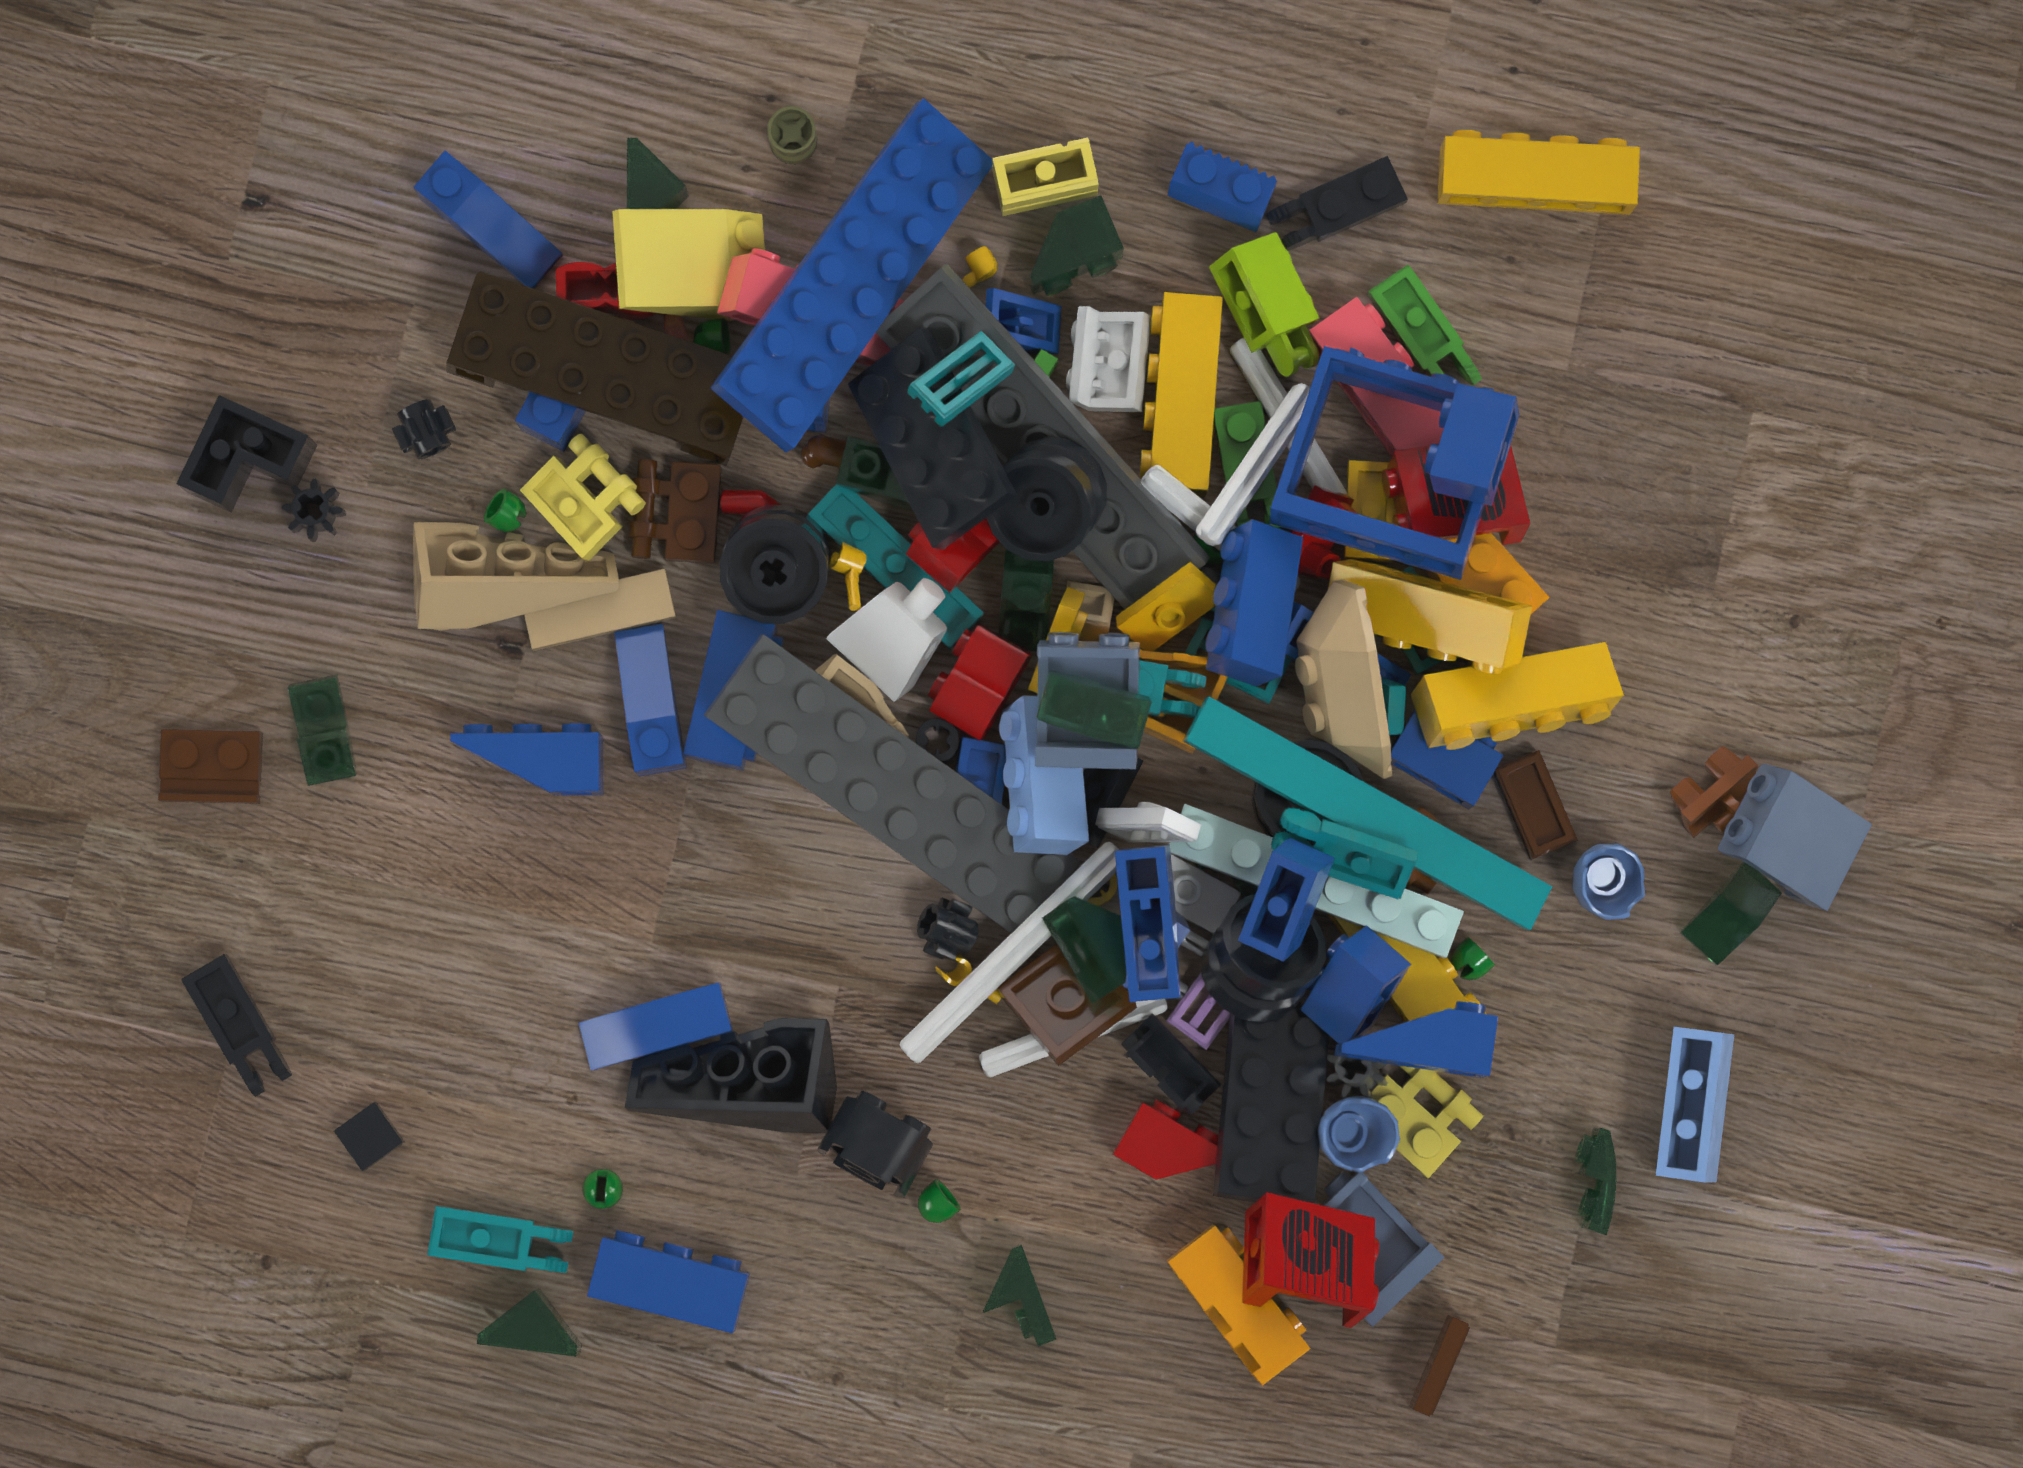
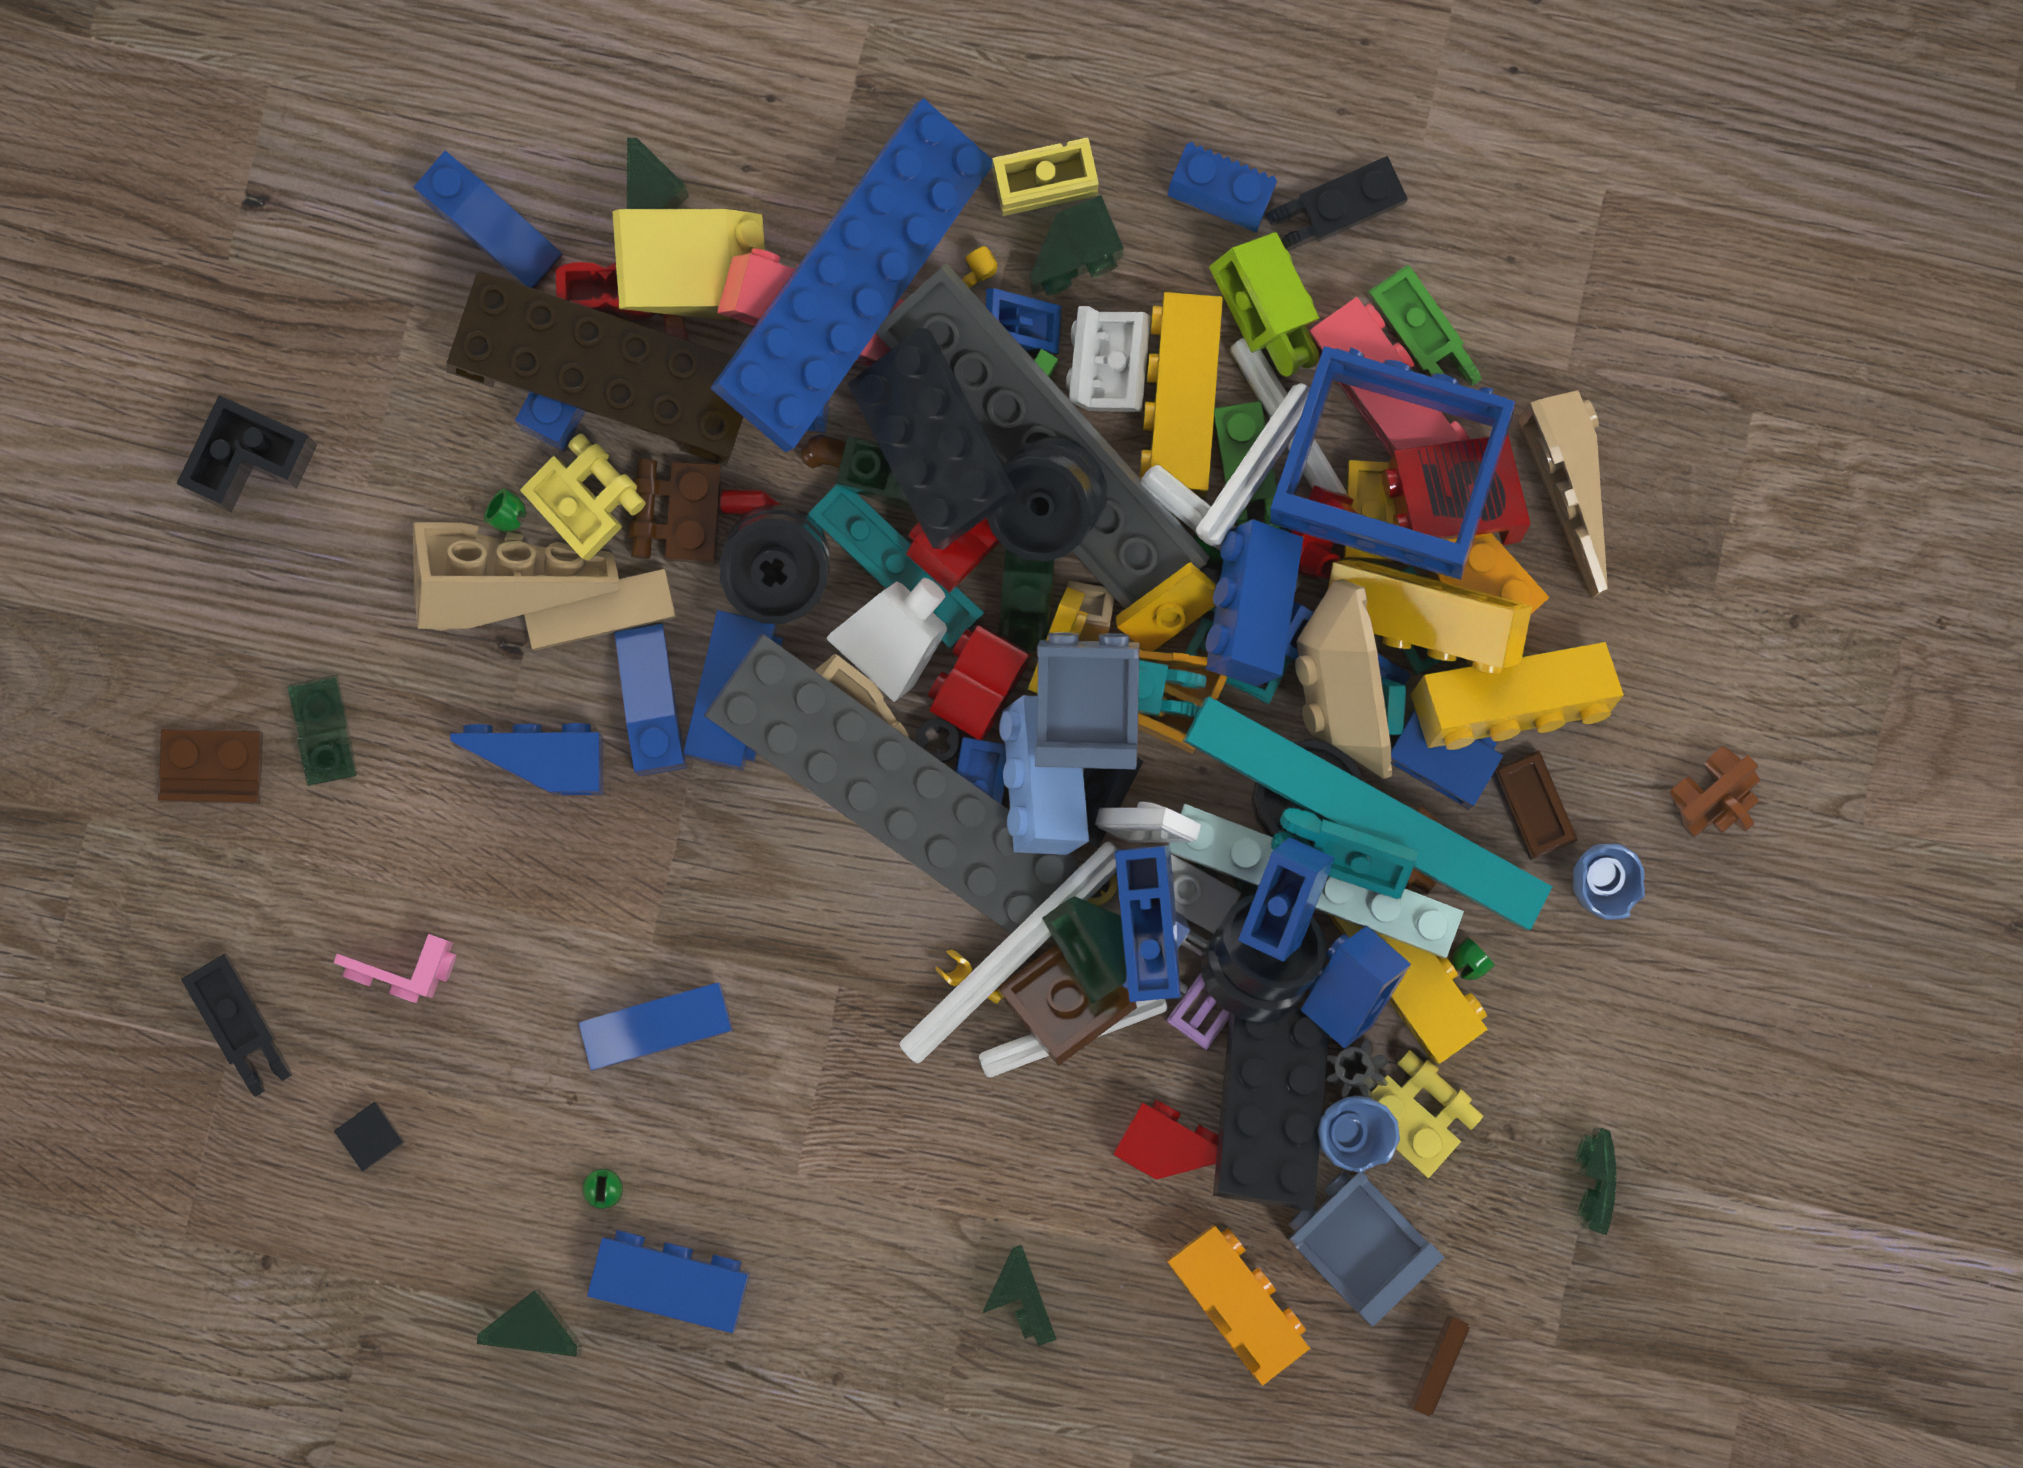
(300, 512): black gear -> none
(424, 429): black gear -> none
(433, 965): none -> bright pink bracket
(492, 1240): teal hinge -> none
(713, 335): green hinge -> none
(757, 1079): black wedge -> none
(792, 126): olive wheel -> none
(850, 563): yellow hand -> none
(877, 1144): black brick -> none
(933, 401): teal tile -> none
(937, 1203): green hinge -> none
(947, 929): black gear -> none
(1093, 710): clear green slope -> none
(1171, 1064): black hinge -> none
(1310, 1255): red panel -> none
(1445, 1041): blue slope -> none
(1472, 444): blue brick -> none
(1538, 173): yellow brick -> none
(1566, 456): none -> tan wedge
(1695, 1105): light blue brick -> none
(1731, 913): clear green slope -> none
(1795, 835): sand blue panel -> none

